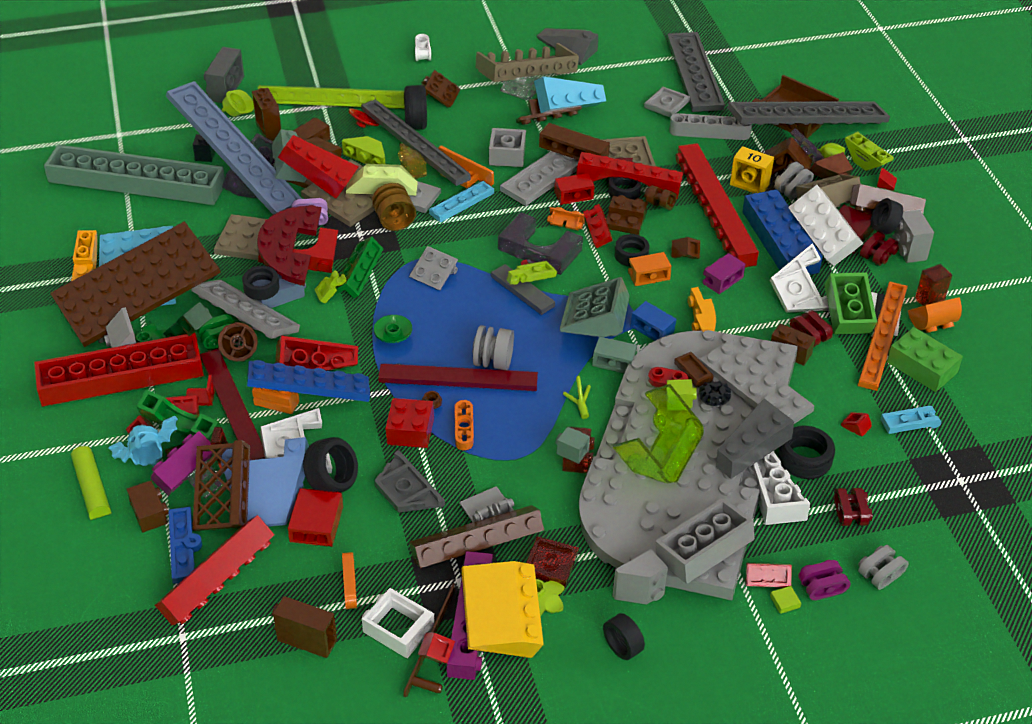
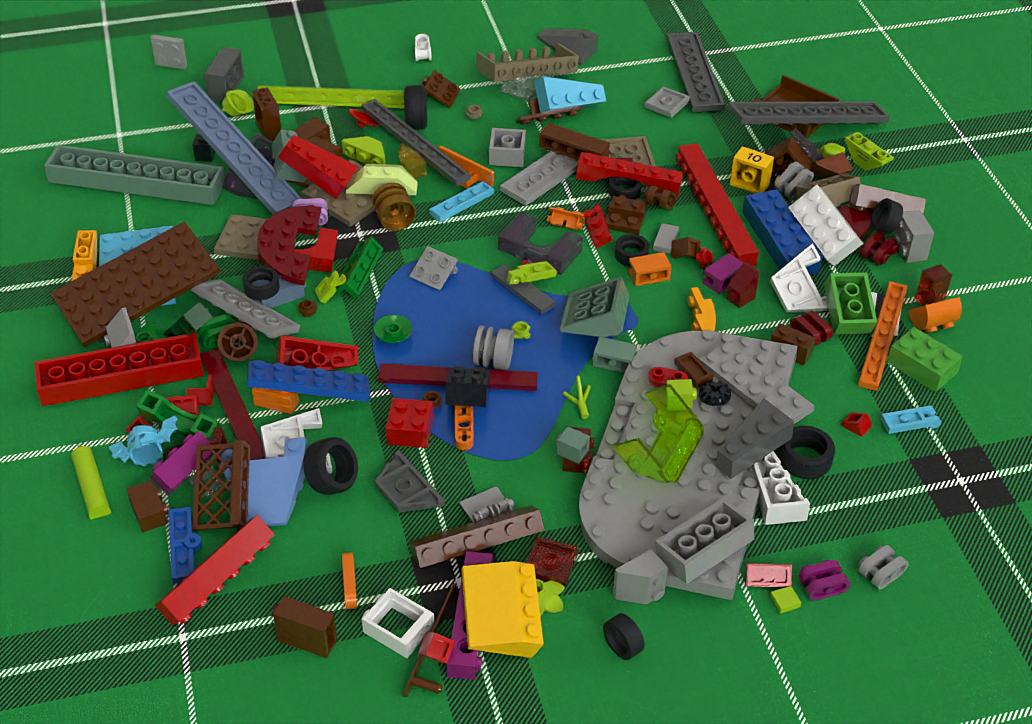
(169, 52): none -> light grey plate
(307, 308): none -> reddish brown plate
(315, 517): red brick -> none
(425, 196): light grey plate -> none
(467, 387): none -> black brick
(474, 111): none -> dark tan plate
(521, 330): none -> lime plate
(574, 188): red brick -> none
(652, 321): blue brick -> none
(664, 238): none -> light grey tile
(704, 257): none -> red plate
(708, 127): light grey beam -> none
(743, 285): none -> dark red slope
(858, 500): dark red brick -> none
(886, 180): red slope -> none

